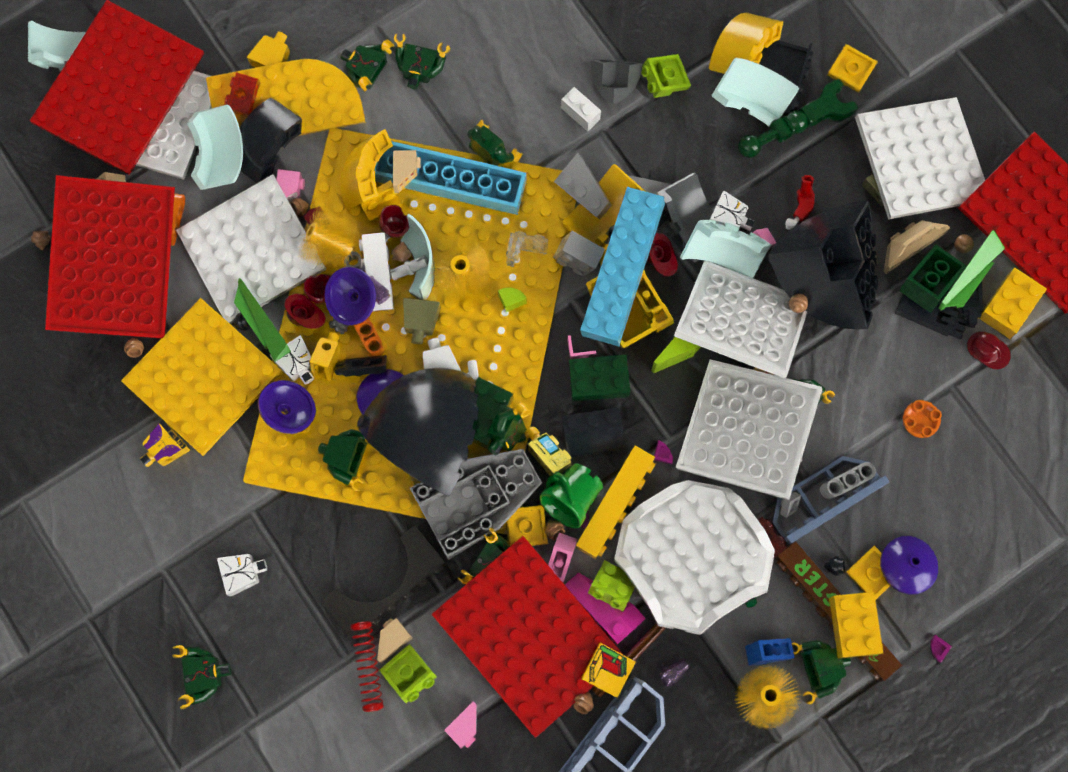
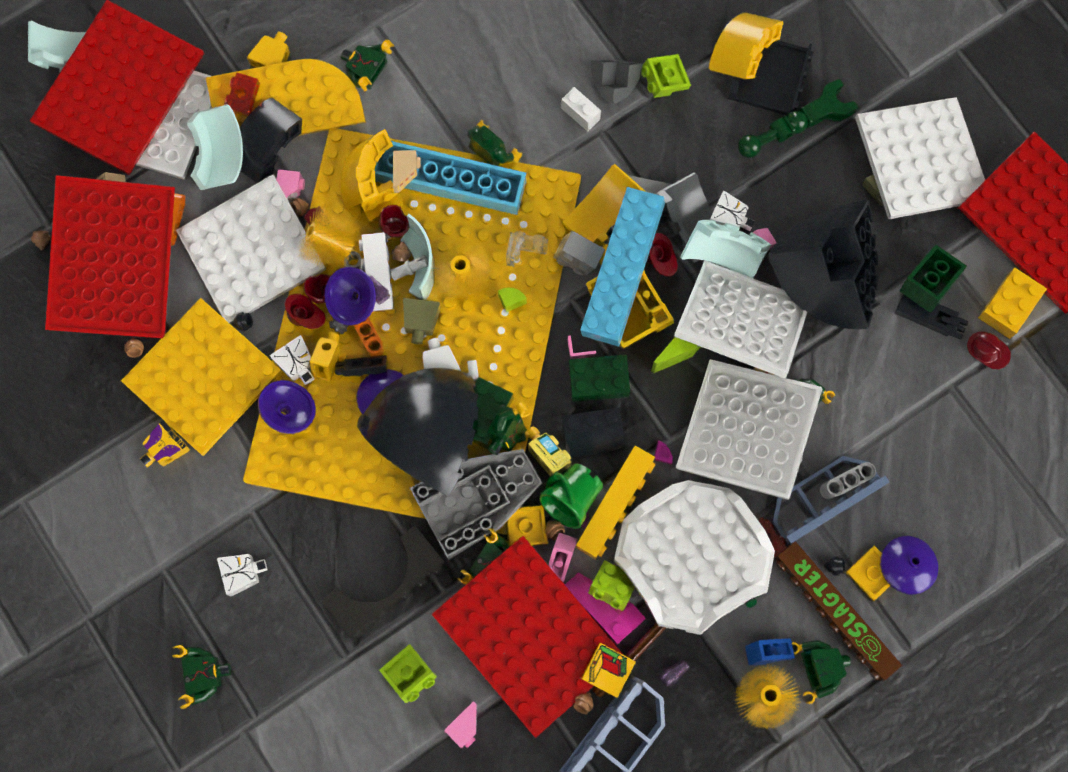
(260, 322): bright green wedge -> none
(344, 455): dark green torso -> none
(372, 706): red piece -> none
(392, 638): tan slope -> none
(419, 63): dark green torso -> none
(583, 187): light grey wedge -> none
(756, 89): light aqua panel -> none
(790, 506): light grey plate -> none
(798, 303): medium nougat plate -> none
(805, 201): red arm -> none
(852, 68): yellow tile -> none
(856, 625): yellow brick -> none
(911, 242): tan wedge -> none
(922, 419): orange dish -> none
(939, 648): magenta tile -> none
(964, 243): medium nougat plate -> none
(973, 273): wedge -> none
(974, 307): black hinge -> none

